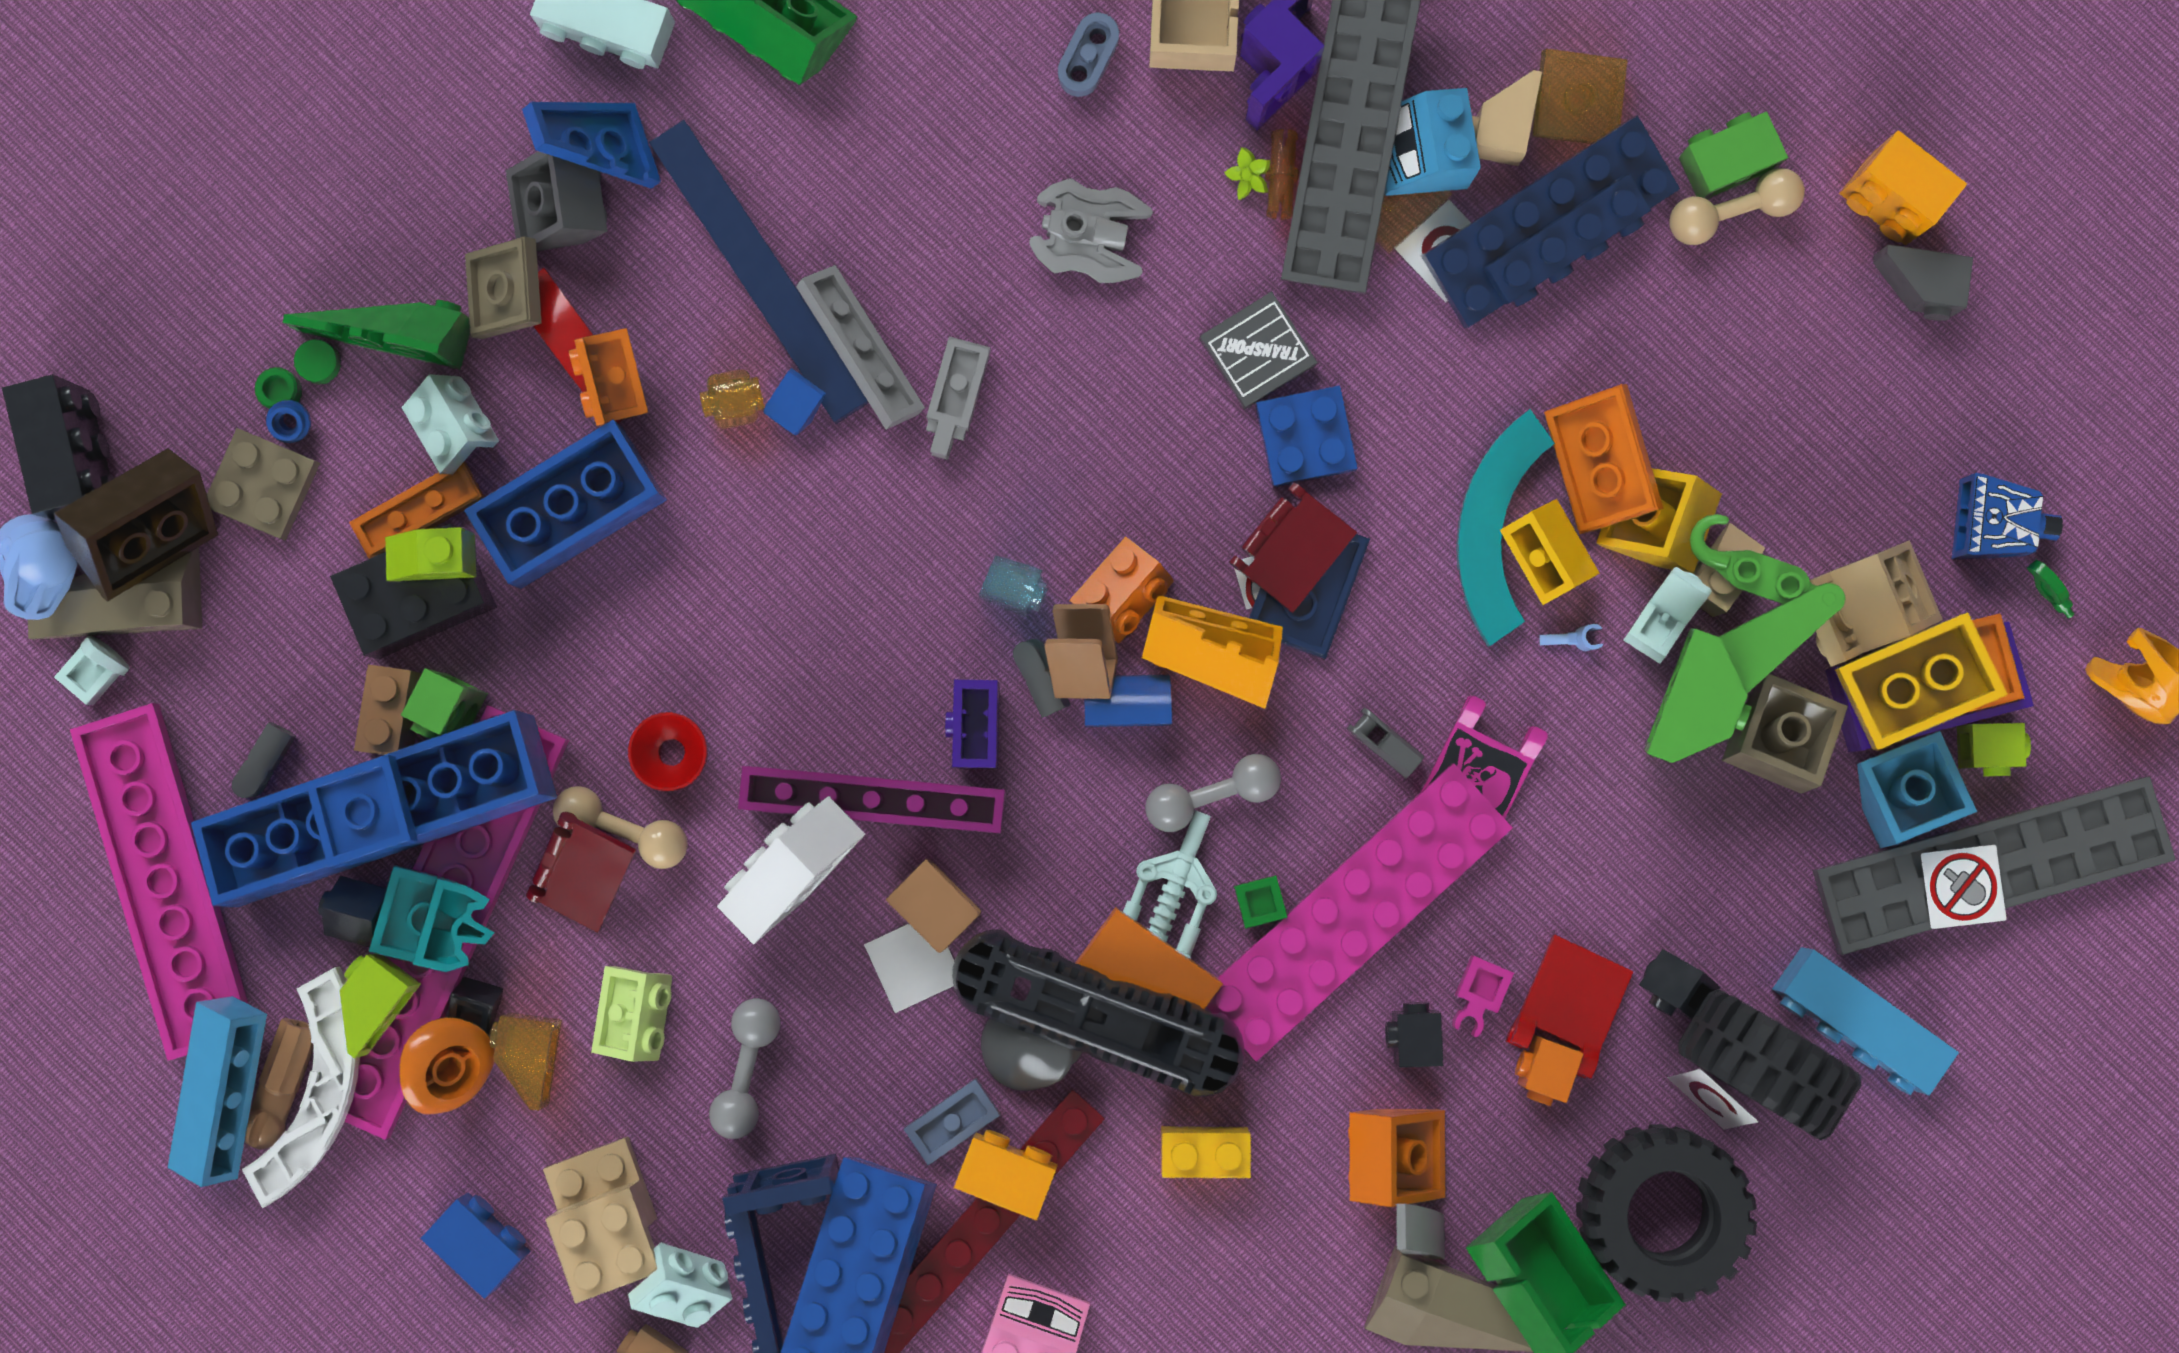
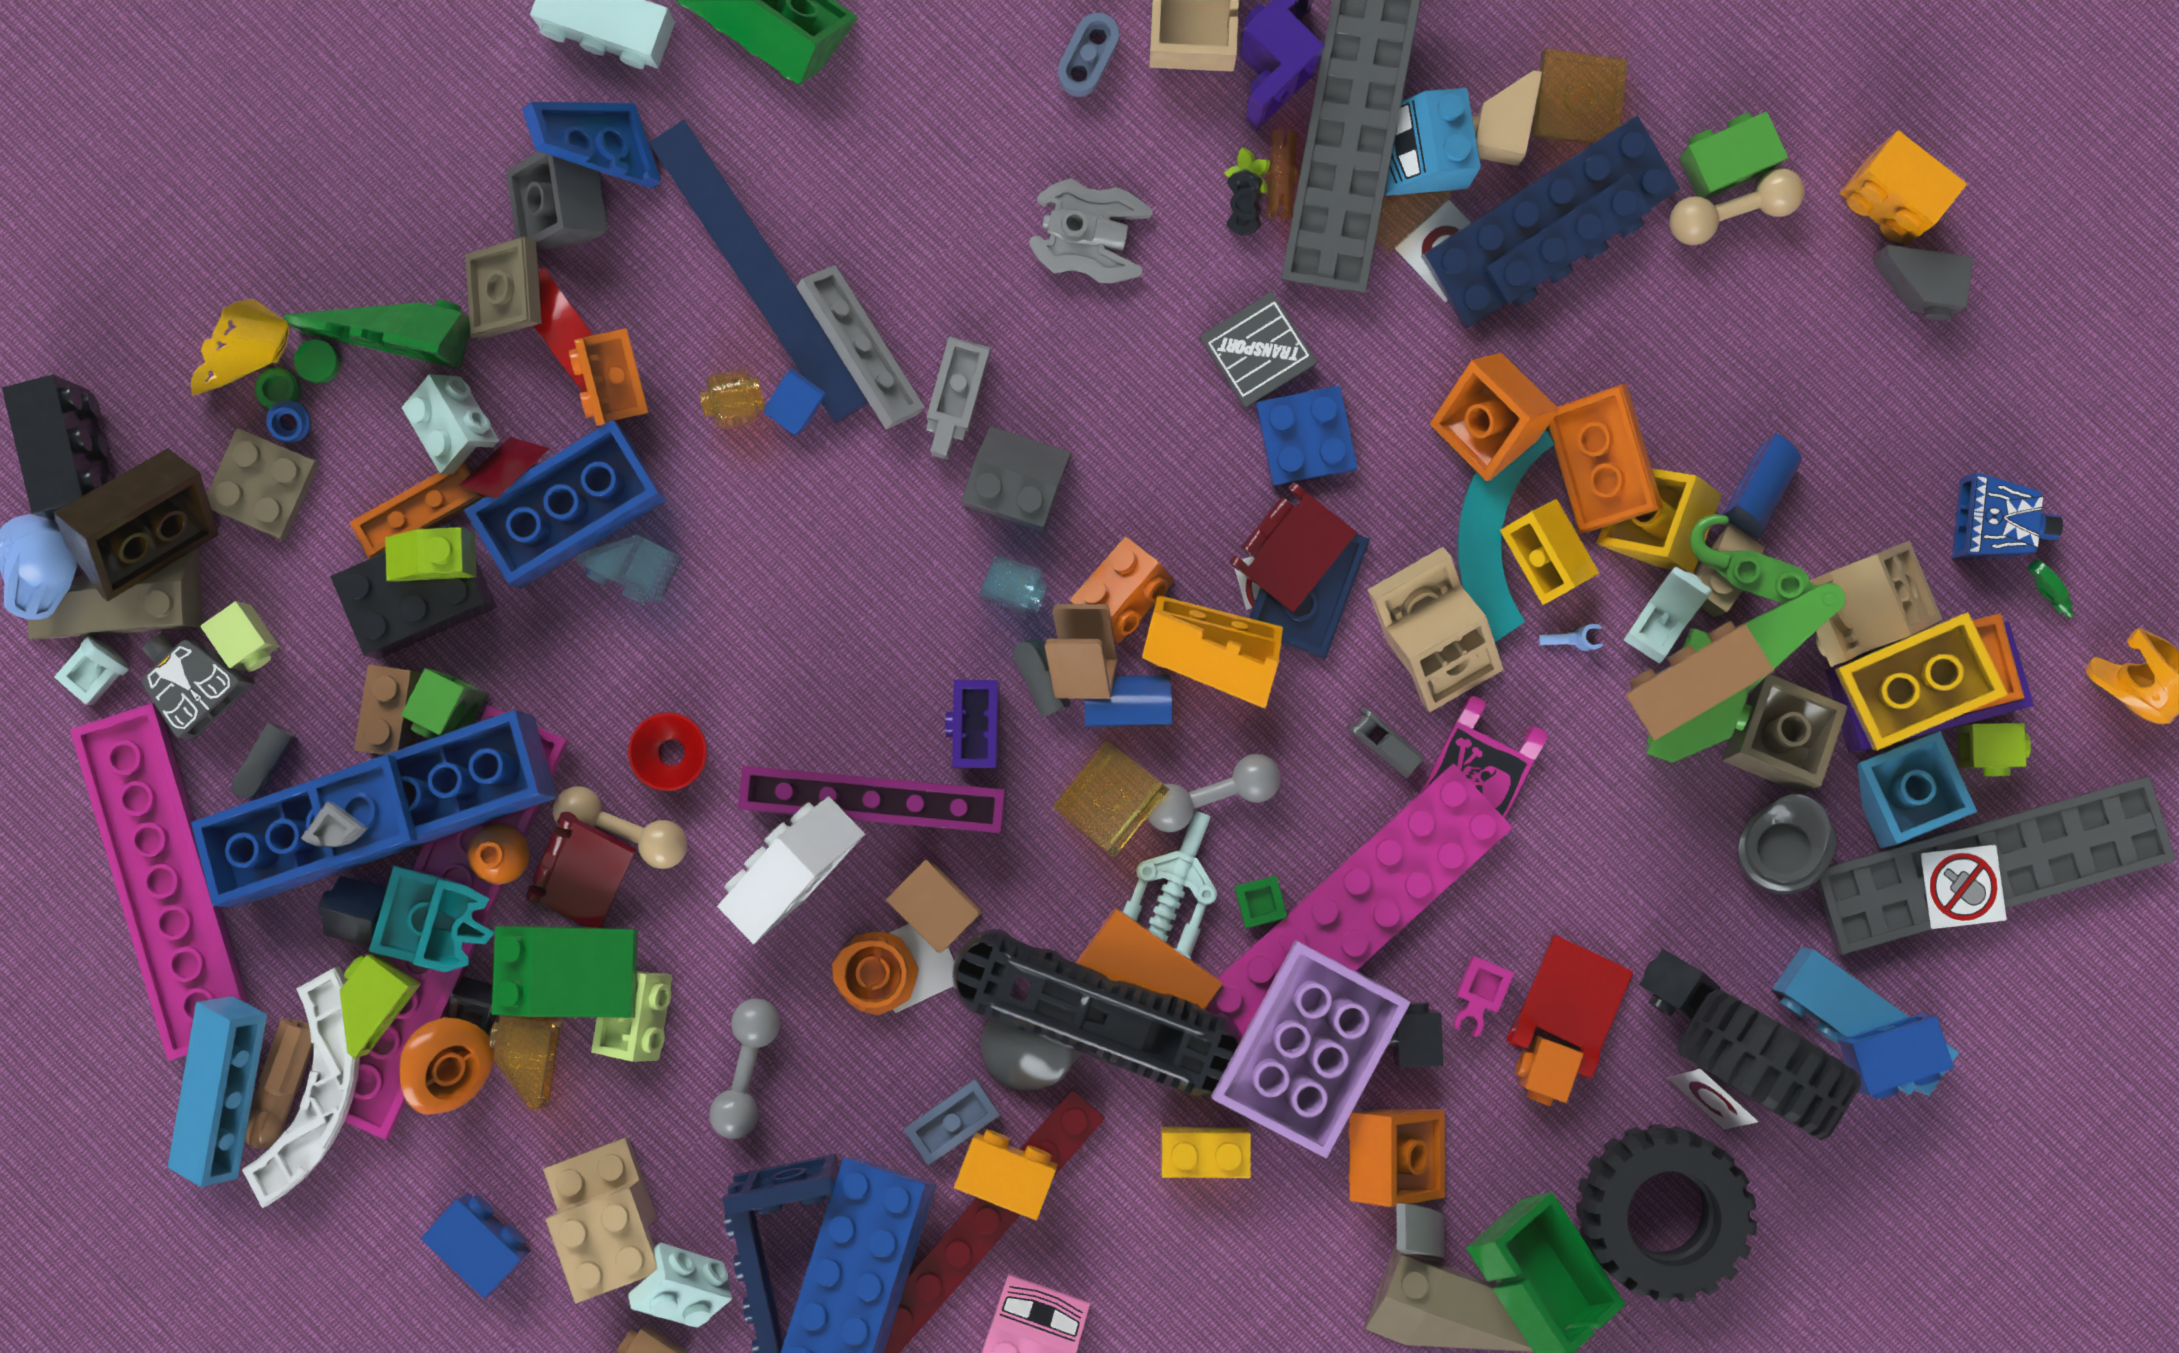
(190, 684): none -> dark grey torso
(240, 637): none -> yellowish green brick
(249, 346): none -> yellow piece
(333, 827): none -> light grey tile
(498, 854): none -> orange brick
(503, 467): none -> dark red sticker
(564, 971): none -> green slope
(634, 563): none -> clear light blue slope
(875, 972): none -> orange hat
(1015, 479): none -> dark grey slope
(1110, 798): none -> clear yellow tile
(1245, 202): none -> black piece
(1310, 1049): none -> lavender slope
(1436, 629): none -> tan bracket
(1493, 415): none -> orange slope
(1697, 679): none -> medium nougat brick
(1763, 485): none -> blue brick
(1787, 845): none -> dark grey piece
(1898, 1055): none -> blue brick

